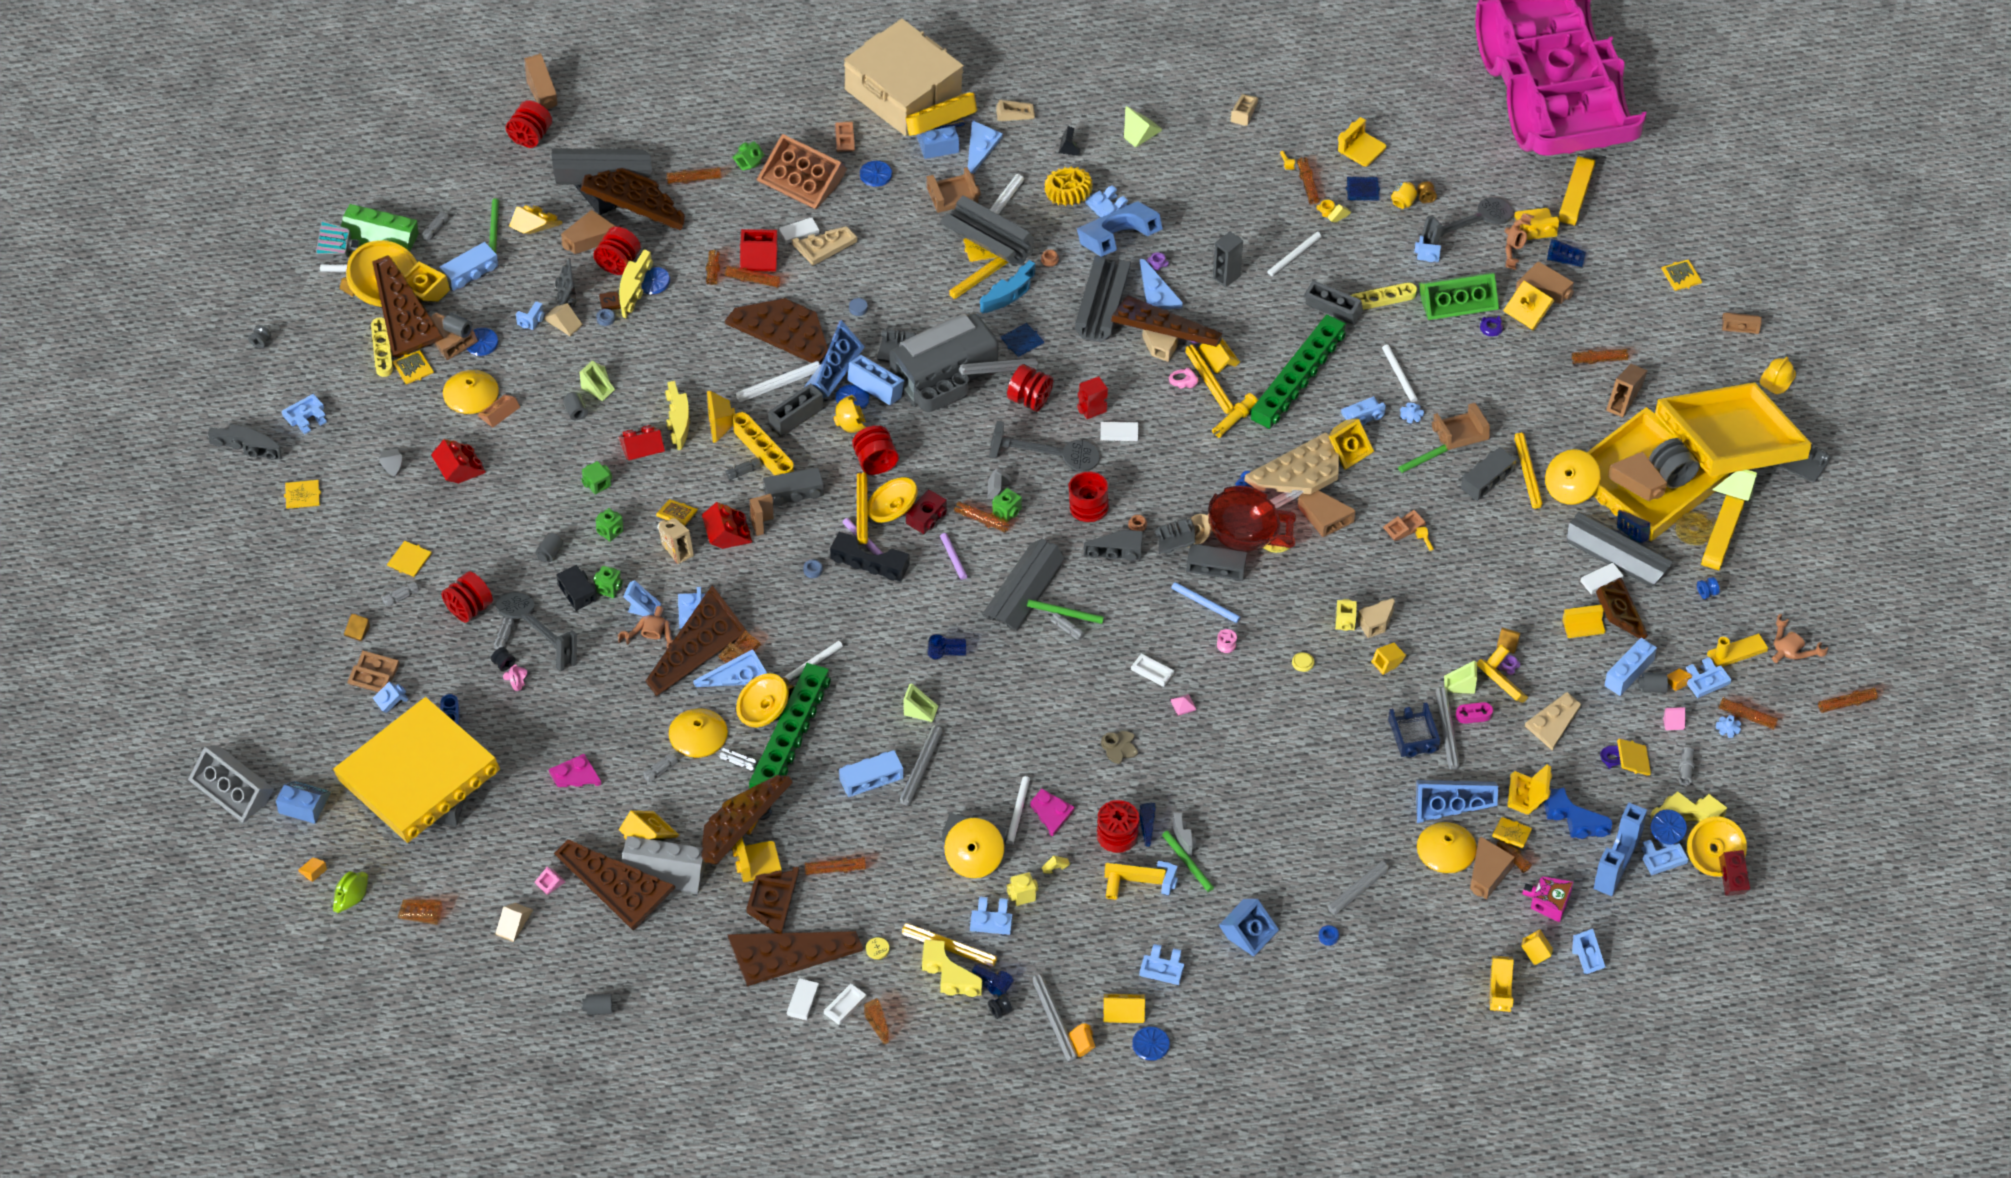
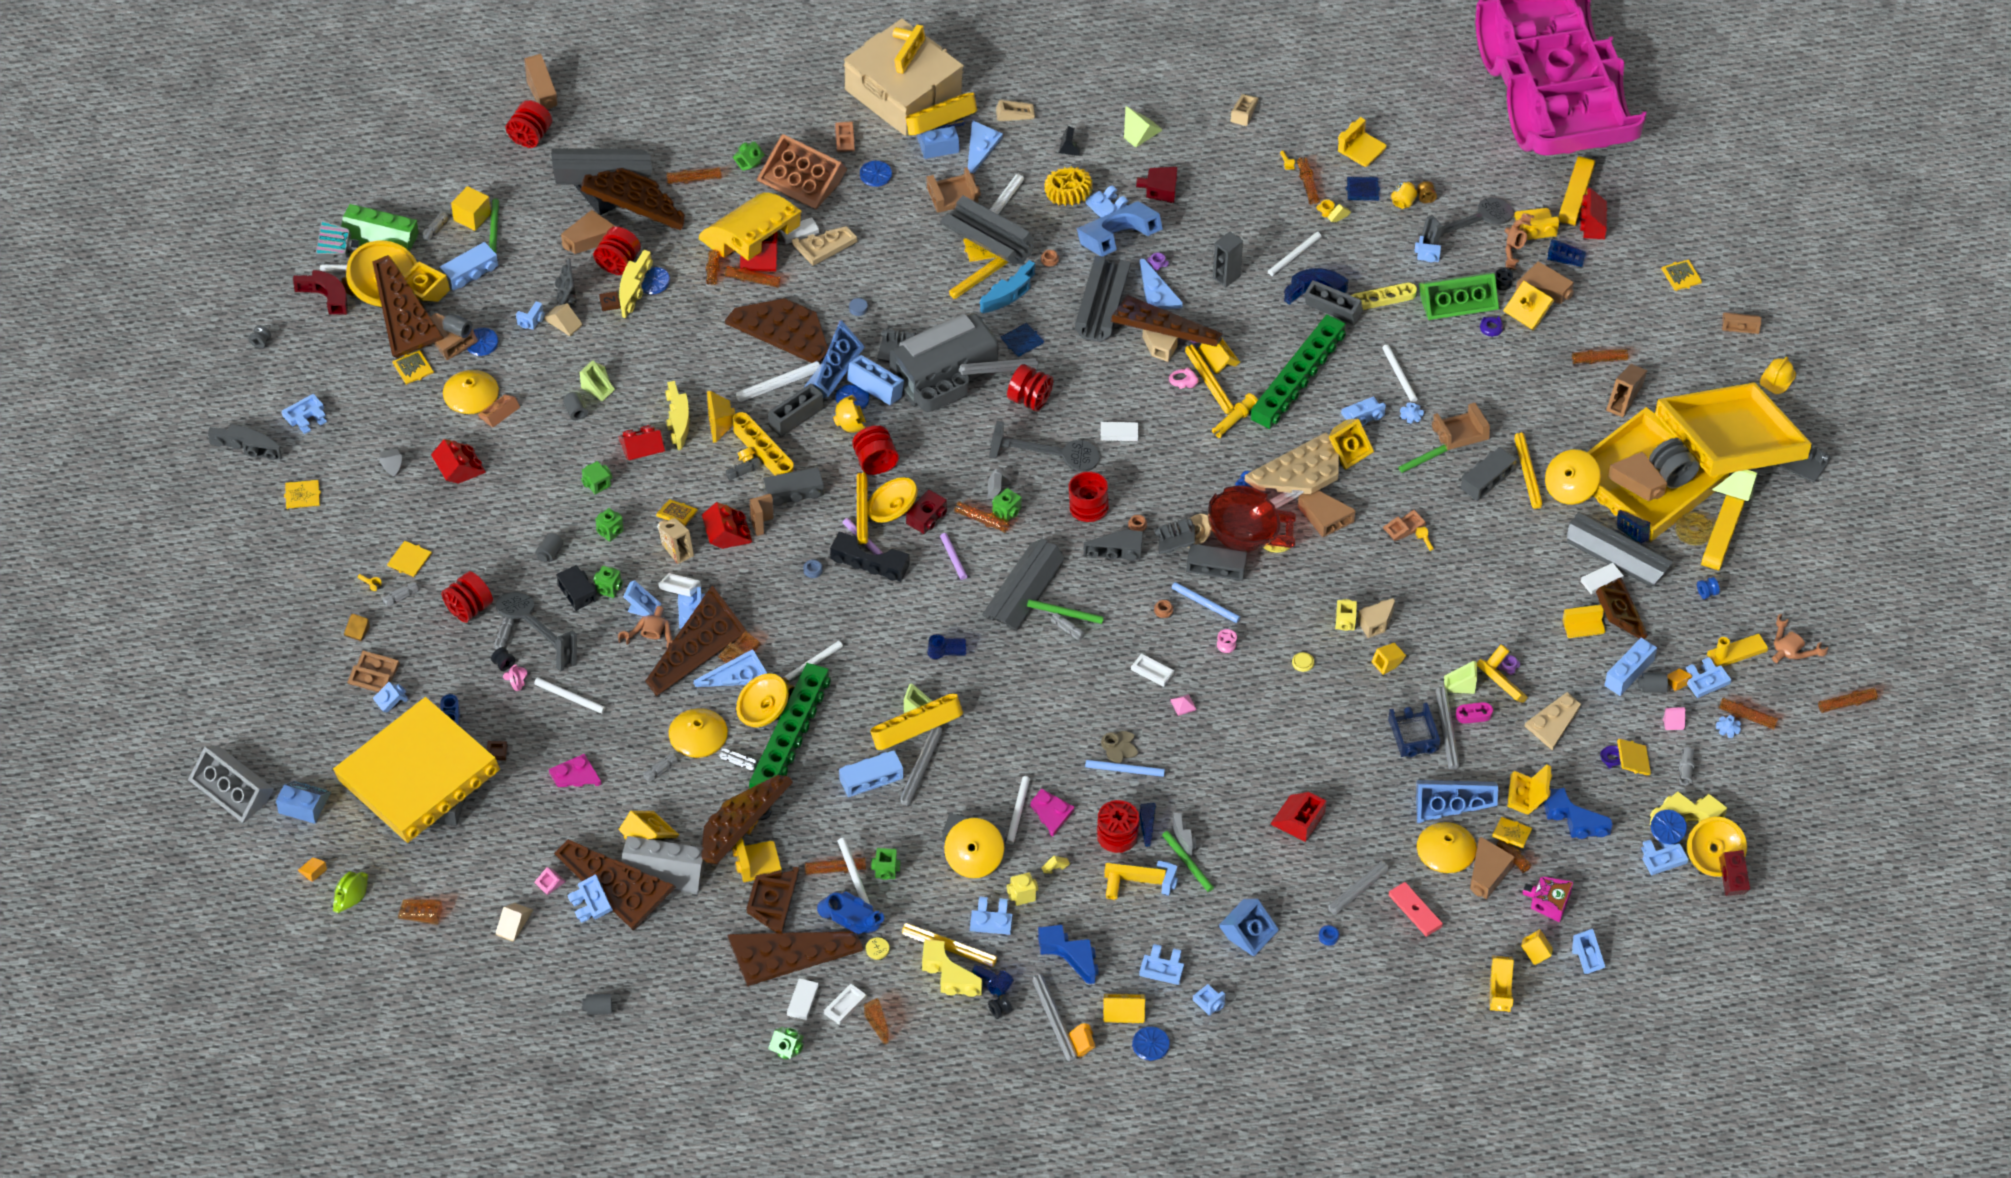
(325, 284): none -> dark red arch
(375, 580): none -> yellow hand
(381, 347): light yellow beam -> none
(471, 208): none -> yellow head
(498, 749): none -> reddish brown tile
(532, 219): yellow slope -> none
(569, 695): none -> white bar
(595, 898): none -> light blue plate
(605, 317): sand blue tile -> none
(679, 584): none -> white tile
(746, 454): none -> yellow plate
(750, 225): none -> yellow slope
(786, 1042): none -> brick
(850, 912): none -> blue piece
(853, 870): none -> white bar
(886, 863): none -> bright green brick
(913, 42): none -> yellow piece
(916, 721): none -> yellow beam
(1077, 953): none -> blue arch
(1092, 397): red brick -> none
(1124, 768): none -> light blue bar
(1160, 183): none -> dark red torso
(1163, 604): none -> nougat plate
(1209, 999): none -> light blue bracket
(1300, 815): none -> red slope
(1302, 280): none -> clear blue arch
(1409, 902): none -> coral tile
(1503, 278): none -> black wheel
(1509, 639): pearl gold slope -> none
(1593, 215): none -> red slope
(1615, 860): medium blue arch -> none

